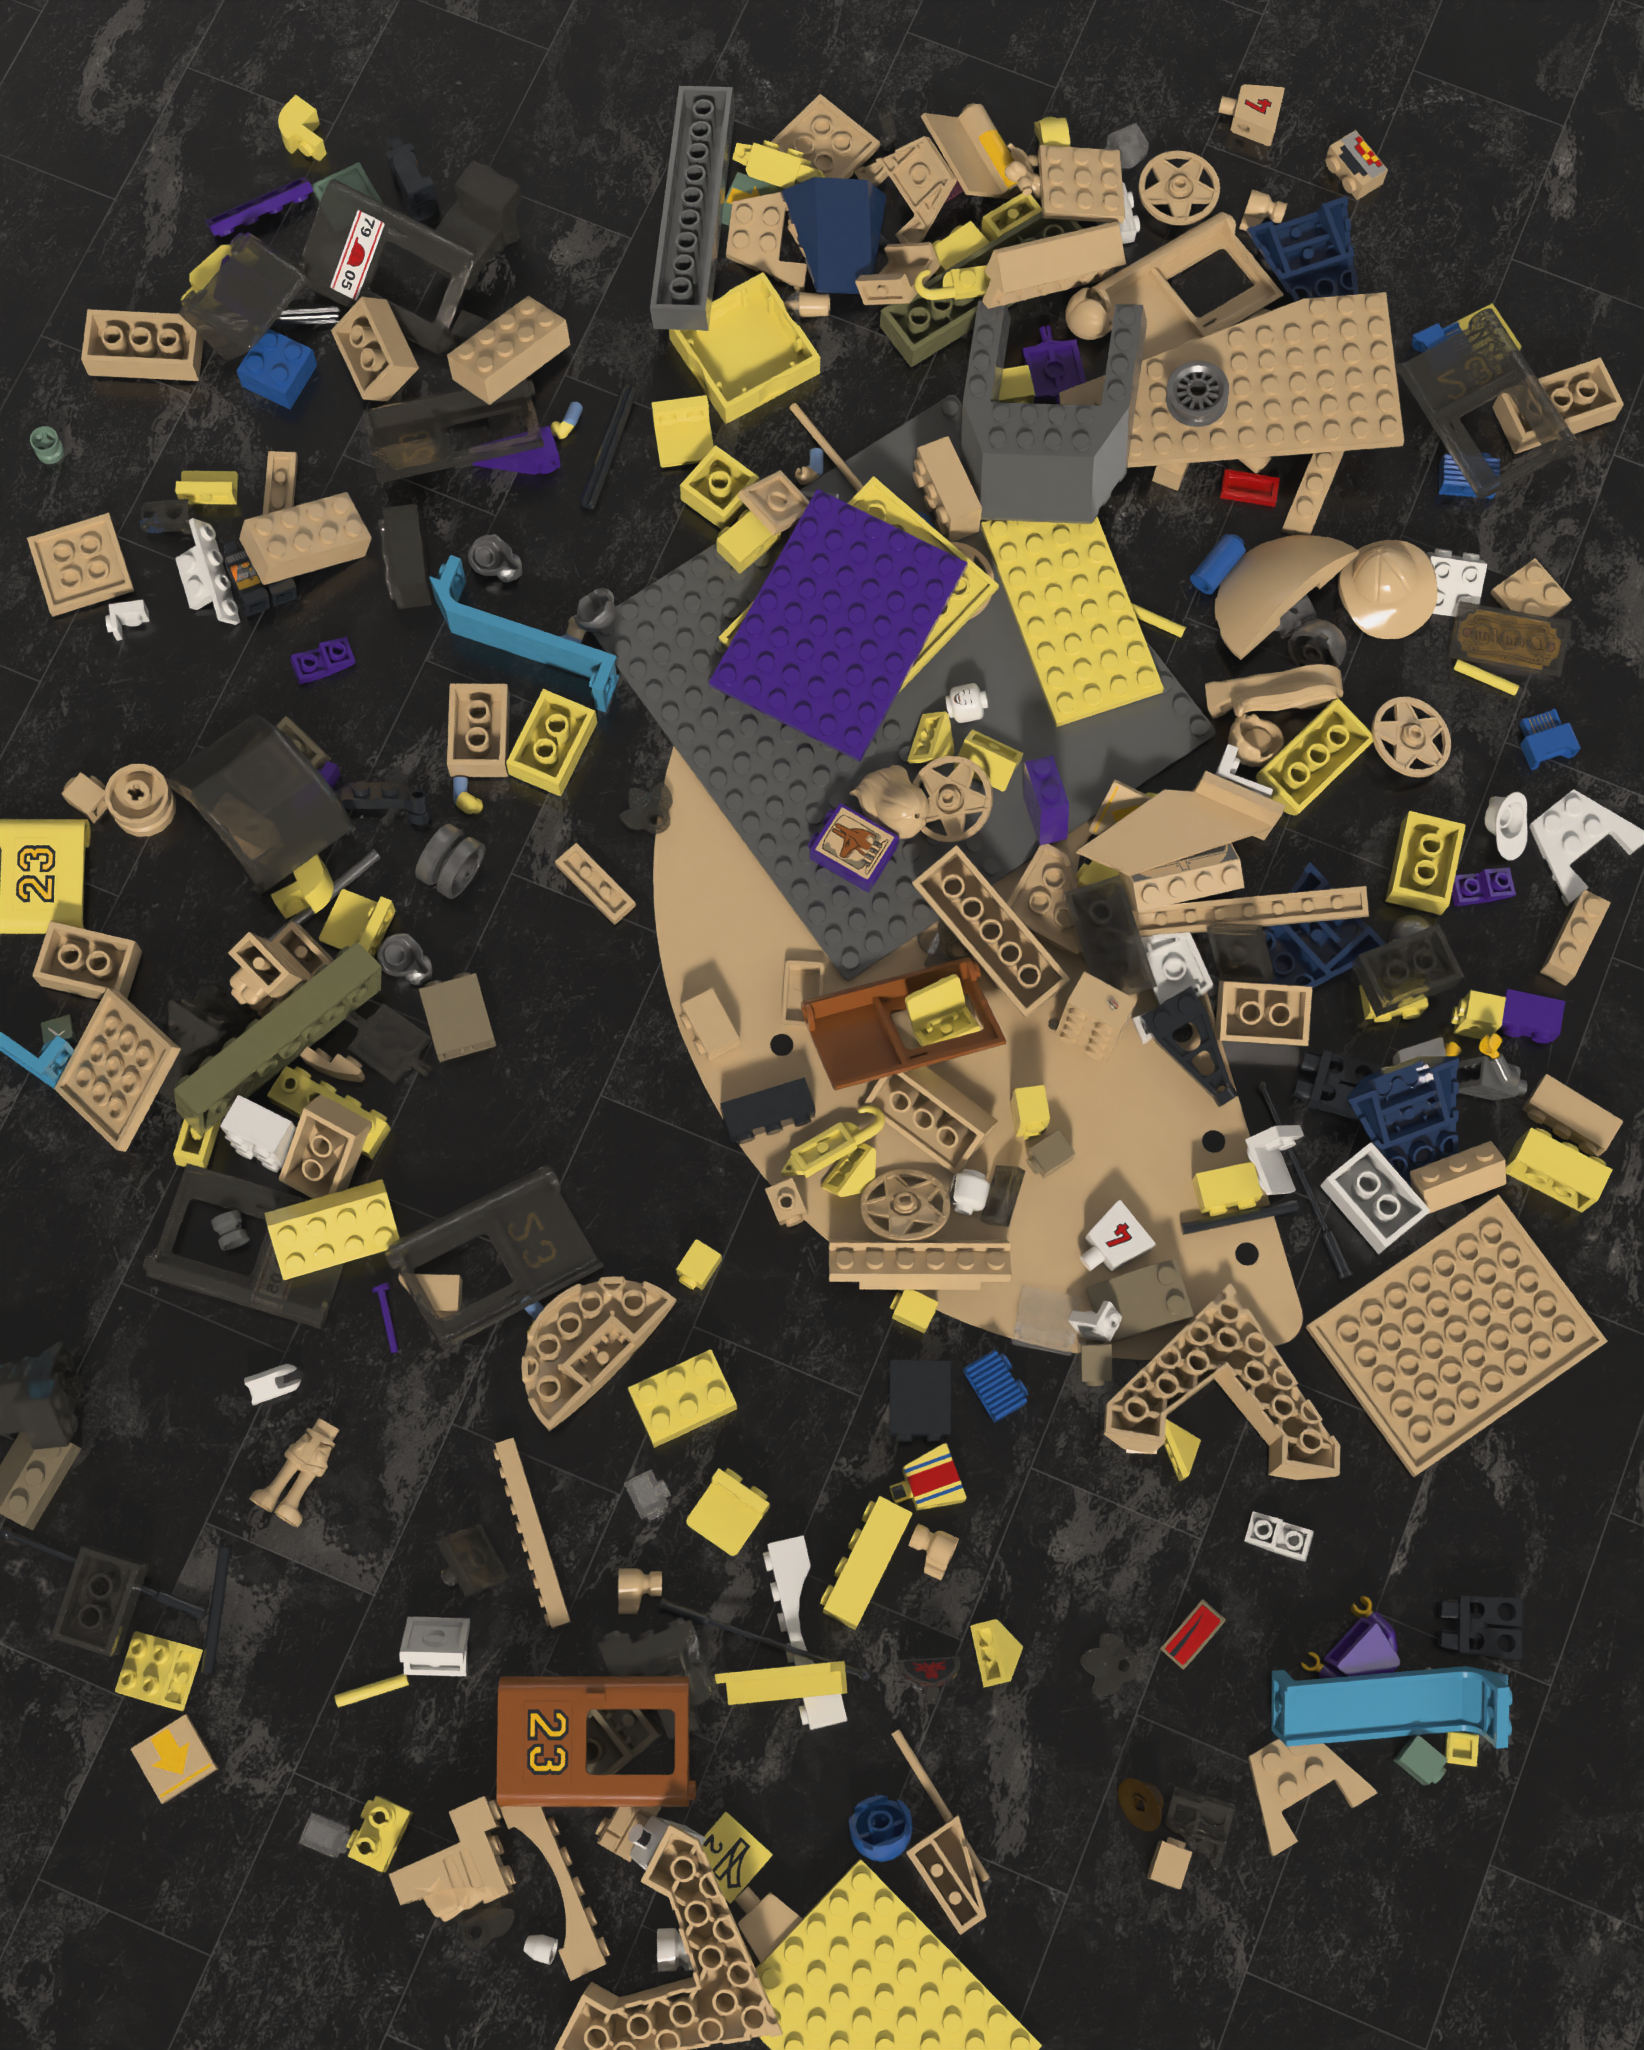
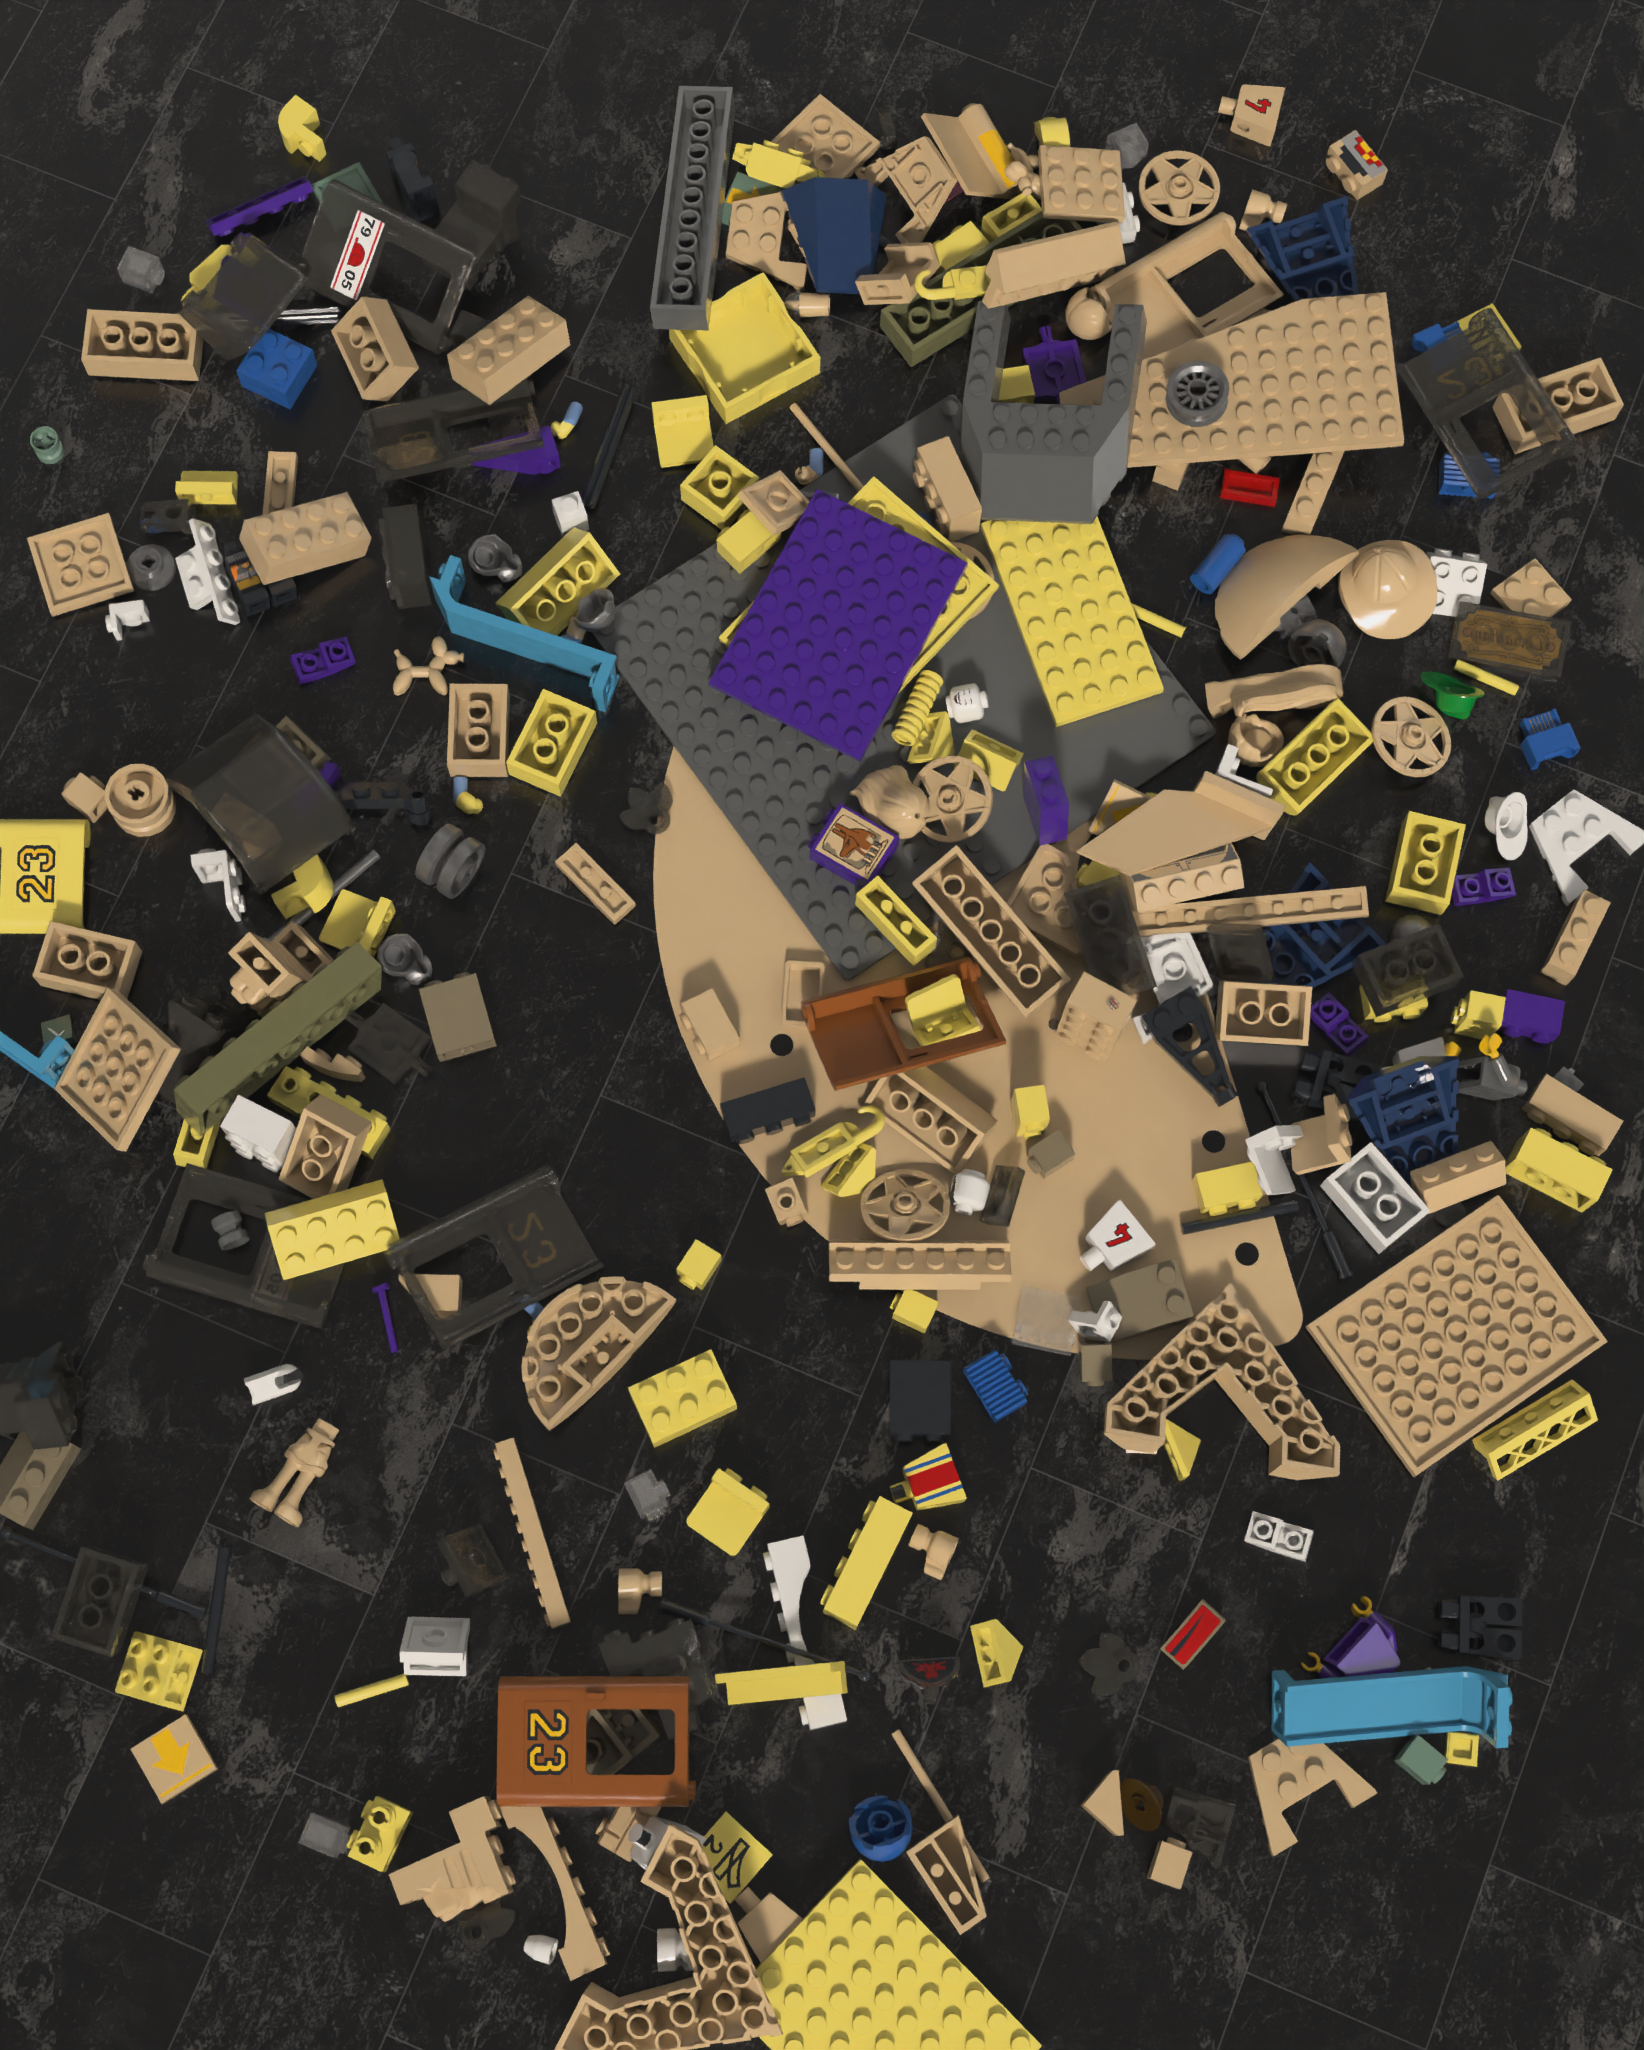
(141, 269): none -> clear brick
(158, 575): none -> flat silver piece
(218, 866): none -> white bracket
(433, 671): none -> tan piece
(556, 583): none -> light yellow slope
(570, 513): none -> white brick
(895, 921): none -> light yellow brick
(917, 708): none -> light yellow piece
(1105, 1803): none -> tan slope
(1324, 1140): none -> tan bracket
(1337, 1026): none -> dark purple slope
(1452, 695): none -> green piece
(1536, 1423): none -> light yellow fence
(1567, 1078): none -> flat silver piece

